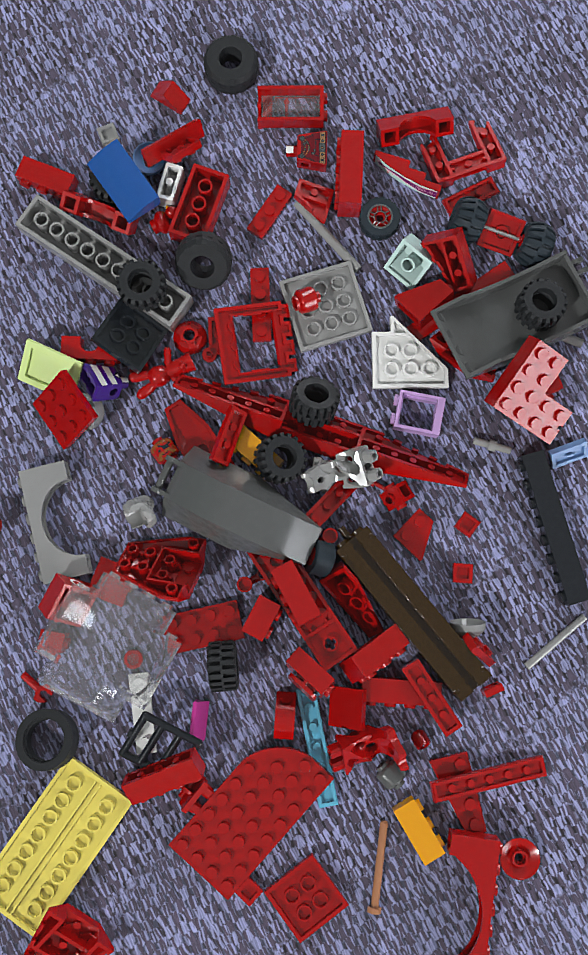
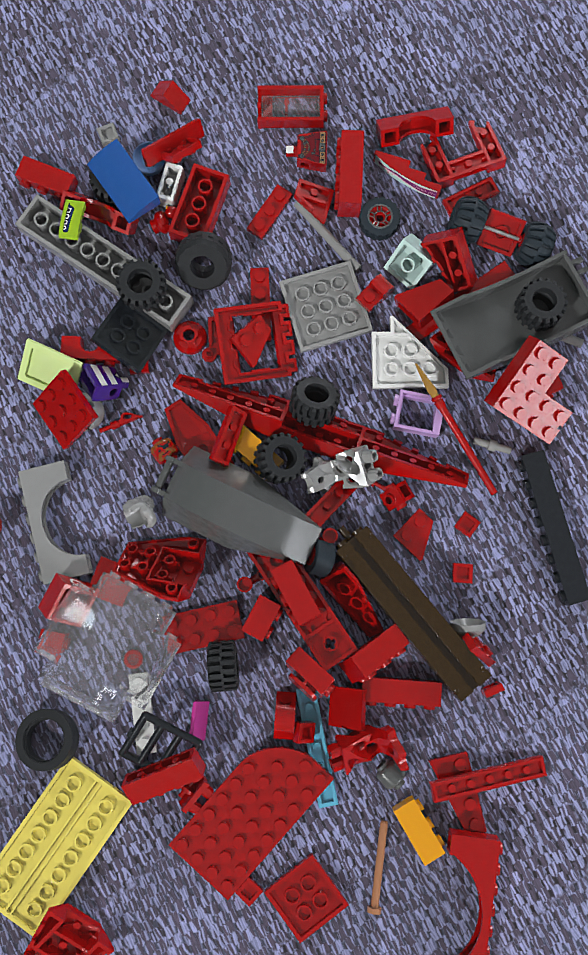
(37, 687): red bar -> none
(71, 219): none -> lime slope
(118, 423): none -> red hand
(162, 374): red animal -> none
(236, 79): black tyre -> none
(252, 339): none -> red wing
(304, 732): none -> red plate
(306, 300): red head -> none
(375, 292): none -> red brick
(419, 739): red piece -> none
(431, 697): red piece -> none
(440, 404): none -> red piece
(522, 868): red dish -> none
(555, 641): light grey bar -> none
(568, 453): medium blue plate -> none

